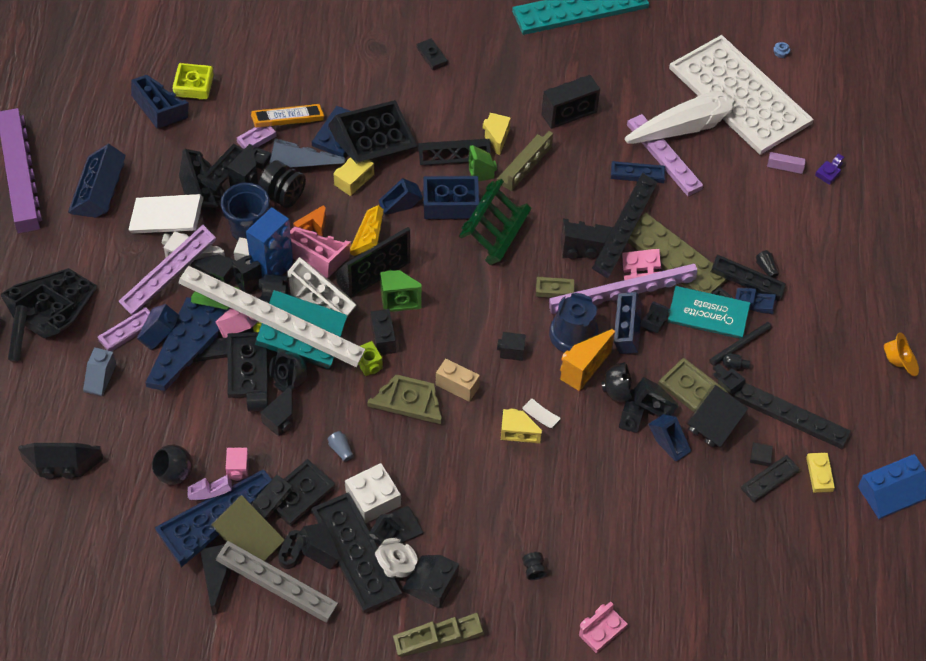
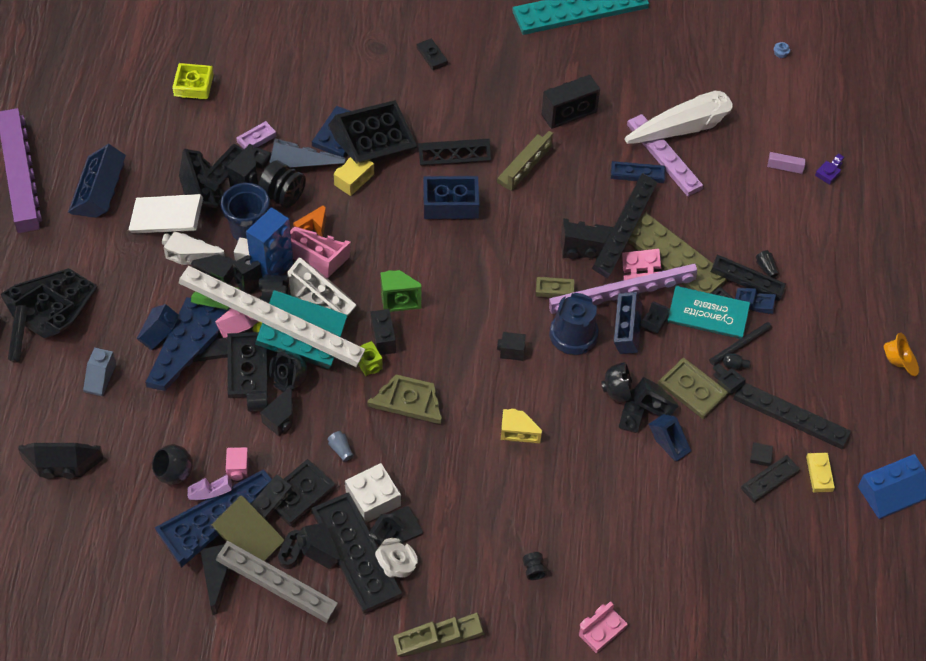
(124, 331): lavender tile -> none
(157, 103): dark blue wedge -> none
(167, 270): lavender plate -> none
(287, 115): tile -> none
(367, 267): black slope -> none
(368, 231): yellow wing -> none
(400, 197): dark blue slope -> none
(432, 579): black slope -> none
(457, 380): tan brick -> none
(481, 164): bright green slope -> none
(496, 130): light yellow slope -> none
(511, 225): dark green fence -> none
(540, 413): white sticker -> none
(585, 359): light orange slope -> none
(716, 416): black slope -> none
(760, 108): white plate -> none

